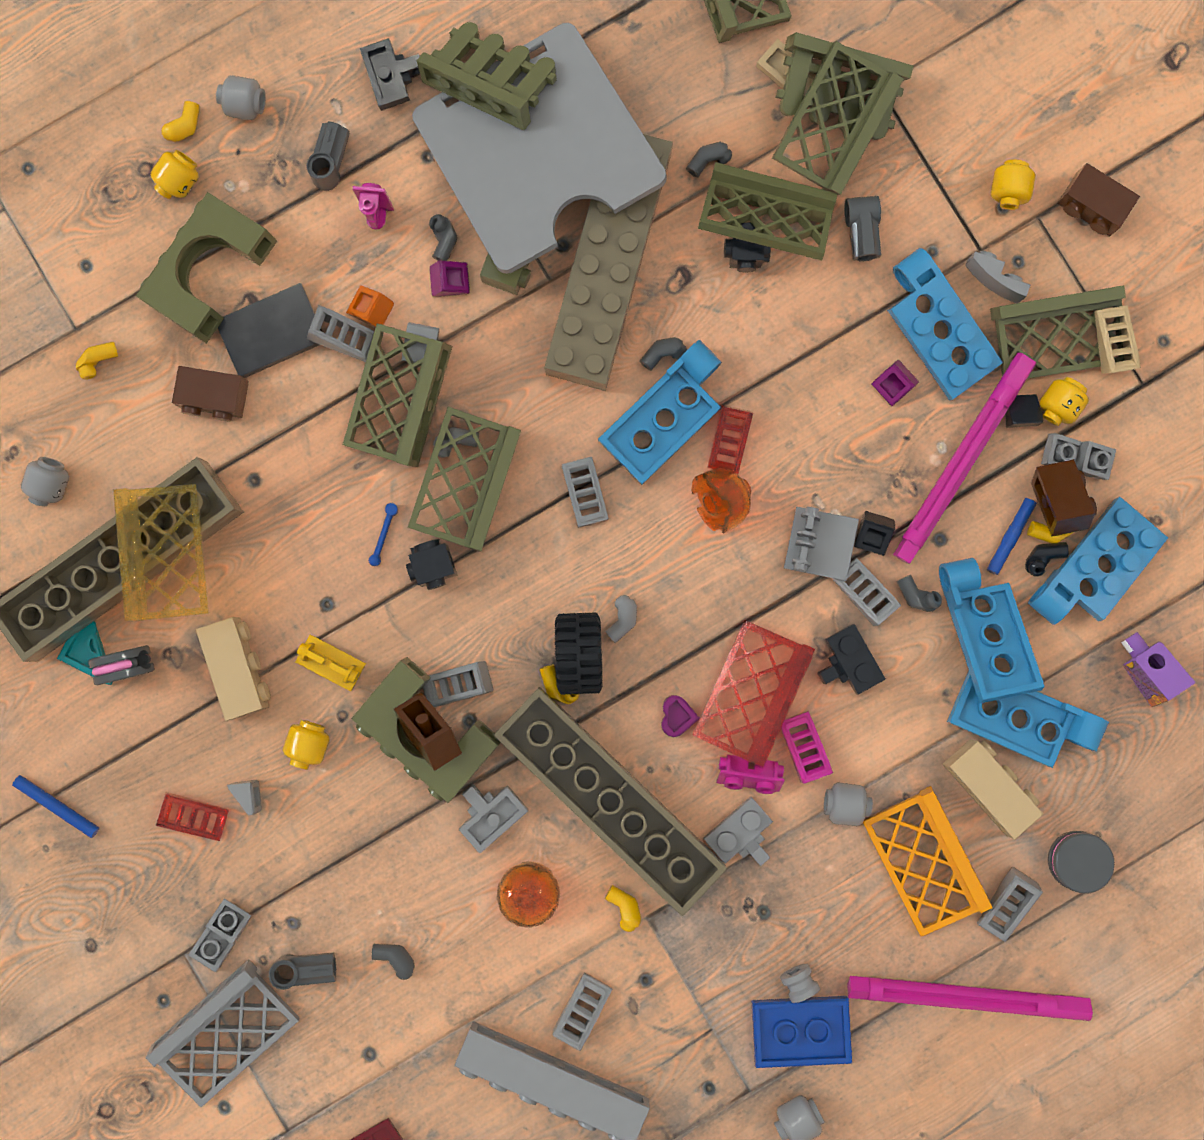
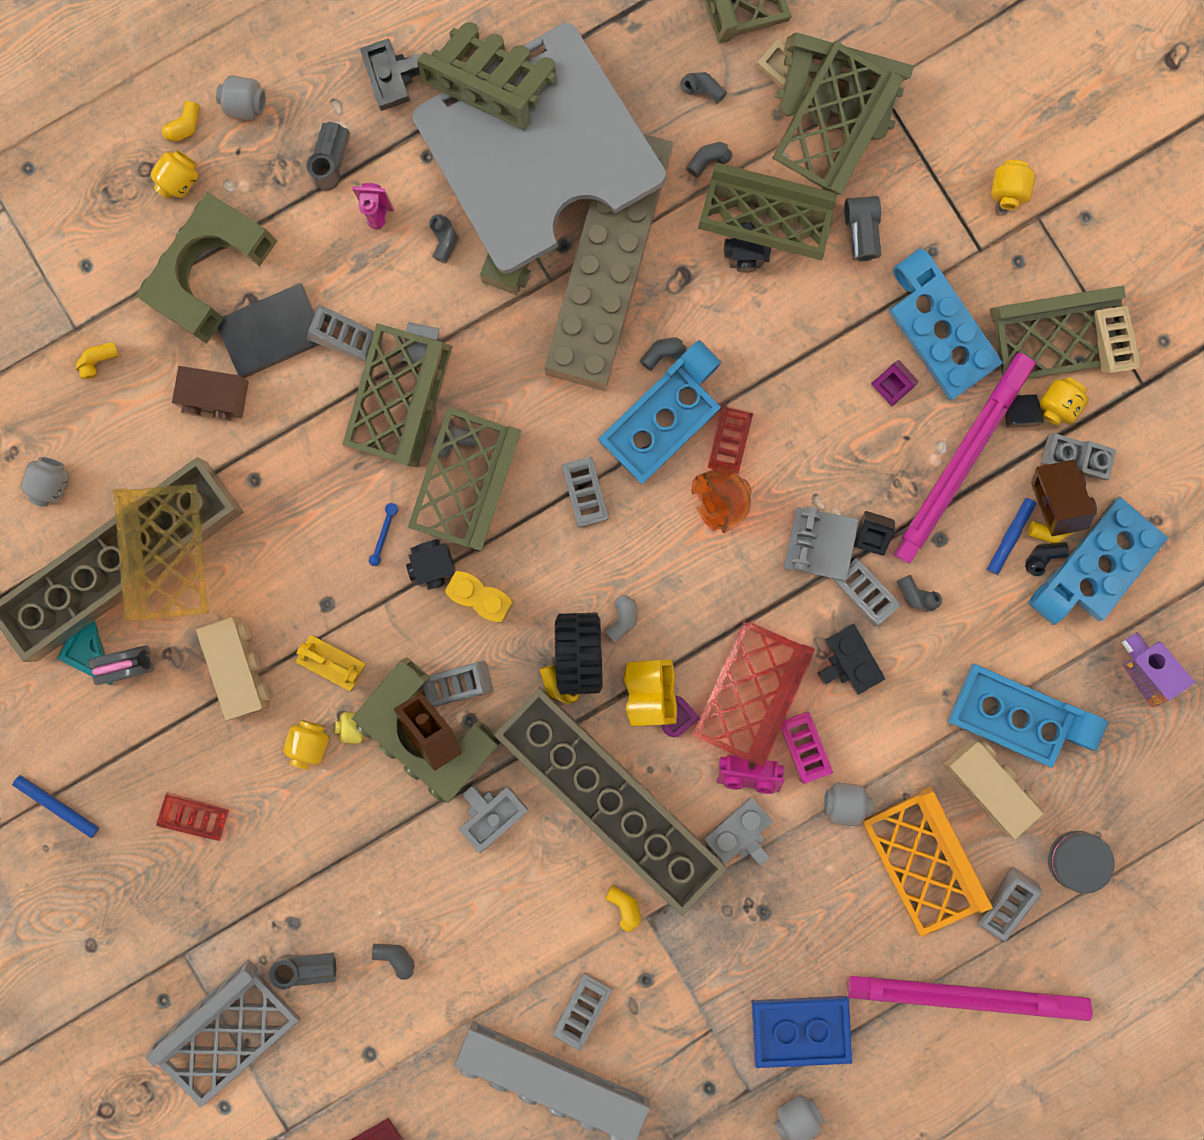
(220, 935): light grey slope -> none
(247, 795): light grey slope -> none
(347, 729): none -> light yellow piece
(370, 306): orange slope -> none
(449, 278): magenta slope -> none
(472, 593): none -> yellow brick
(514, 893): clear orange cylinder -> none
(650, 692): none -> yellow brick
(703, 84): none -> dark grey arm
(800, 983): light grey wheel -> none
(961, 588): dark azure hinge -> none
(988, 271): light grey slope -> none
(1098, 200): reddish brown brick -> none

